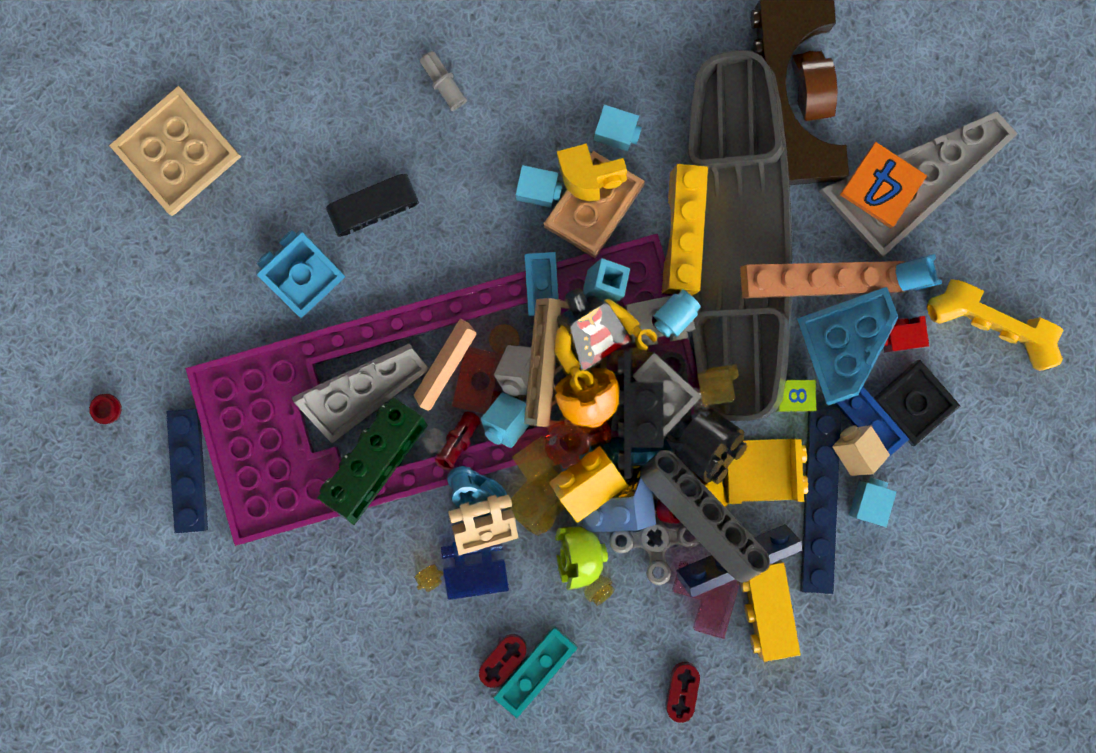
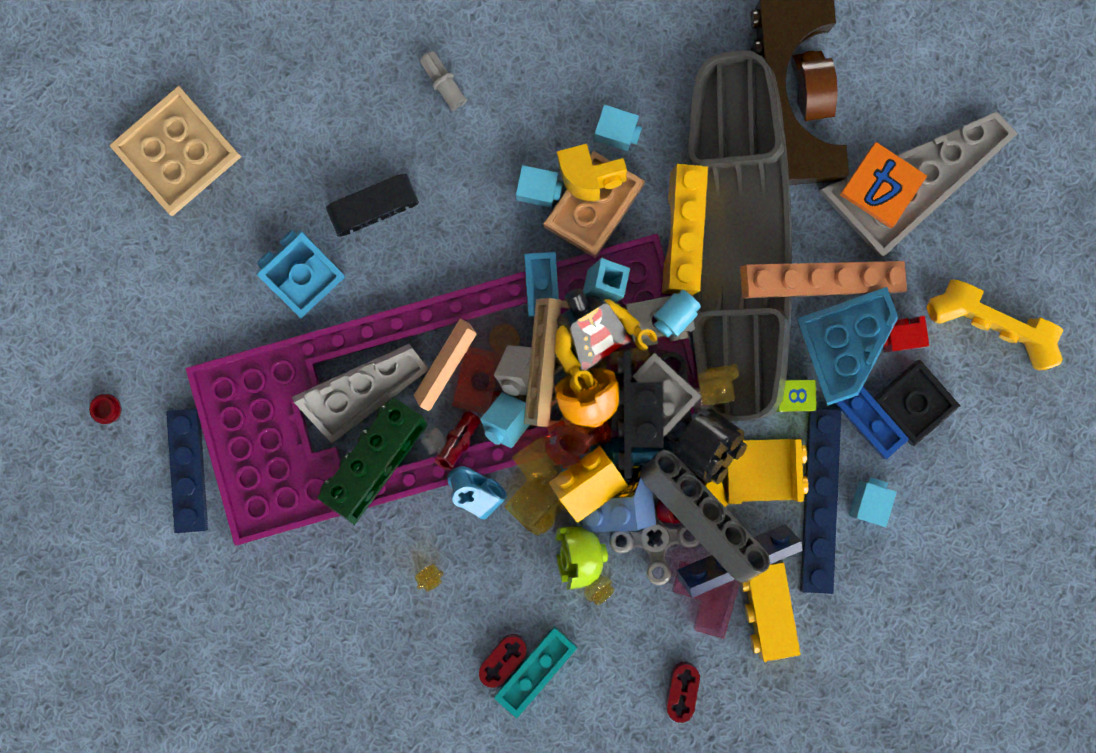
(476, 578): clear blue plate -> none
(483, 531): tan plate -> none
(860, 450): tan brick -> none
(917, 274): dark azure piece -> none

